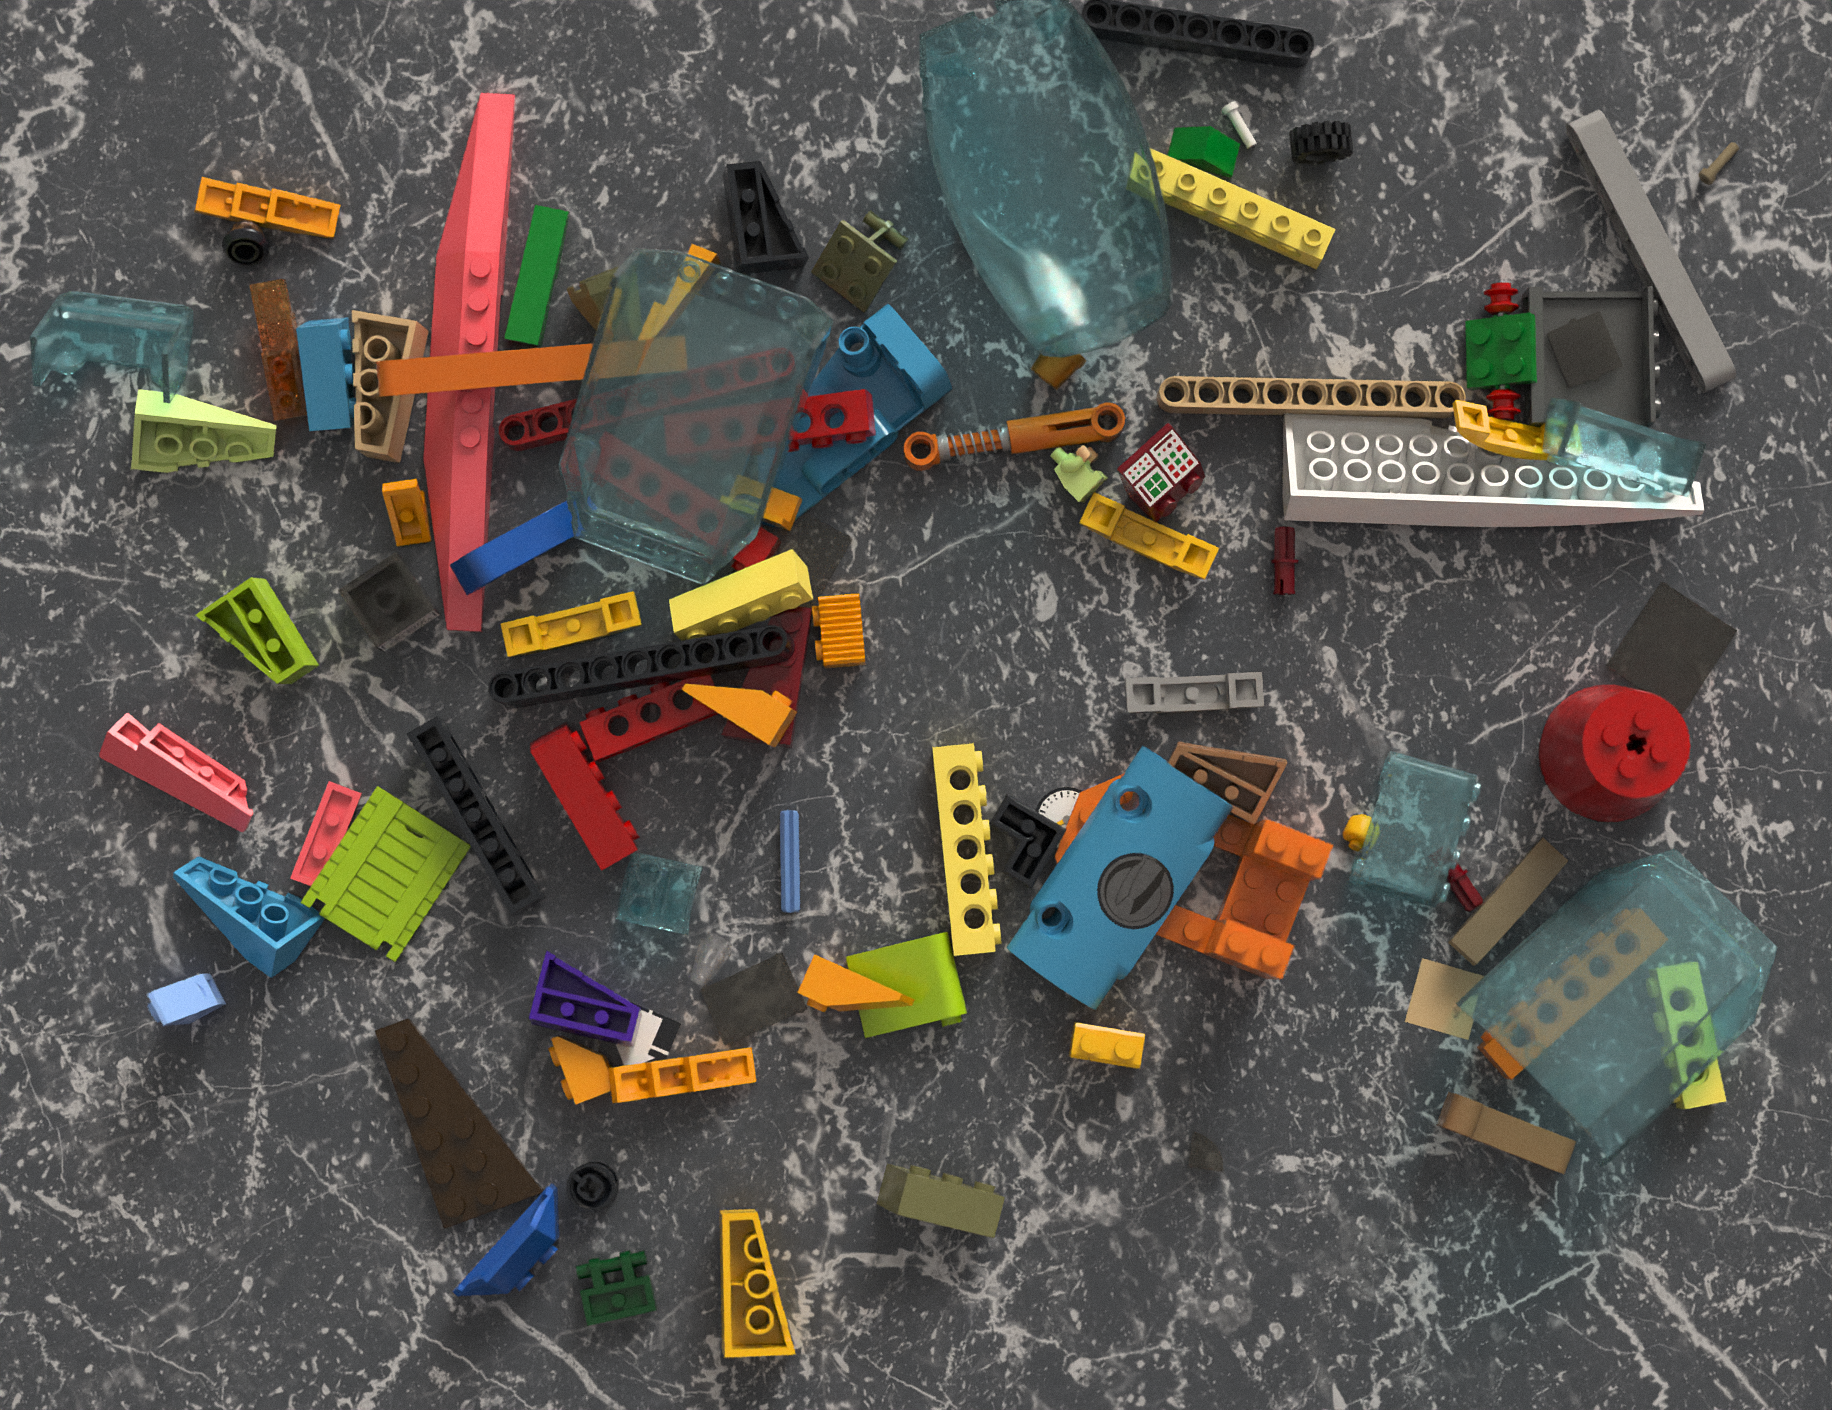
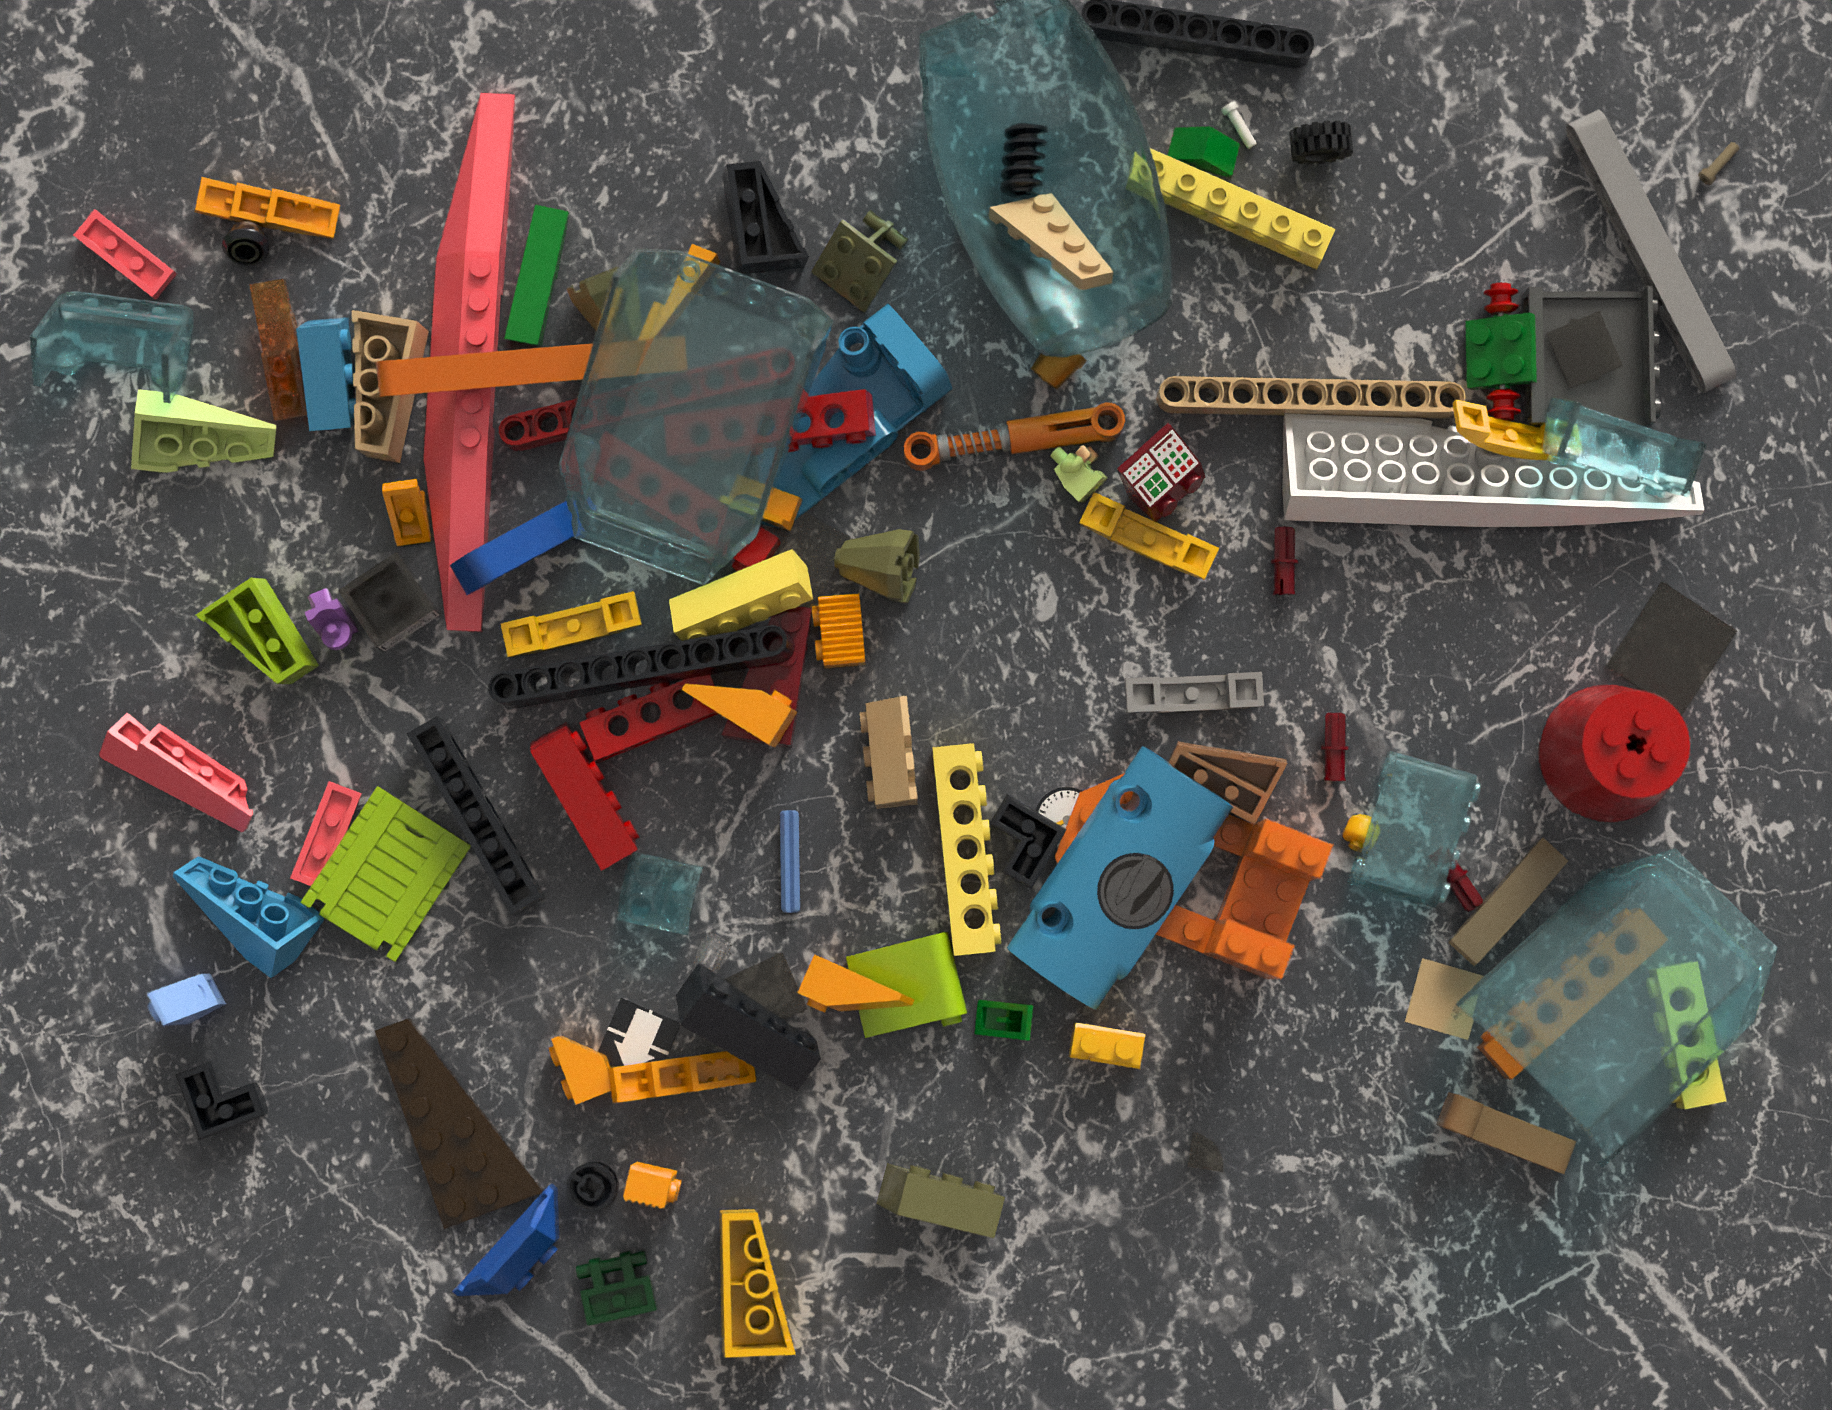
(125, 254): none -> coral plate
(214, 1111): none -> black brick
(330, 620): none -> medium lavender hips
(581, 1006): dark purple wedge -> none
(652, 1185): none -> light orange brick
(745, 1028): none -> black wedge
(881, 563): none -> olive cone
(889, 753): none -> tan wedge
(1003, 1019): none -> green slope
(1021, 160): none -> black piece
(1054, 236): none -> tan wing
(1335, 747): none -> dark red axle

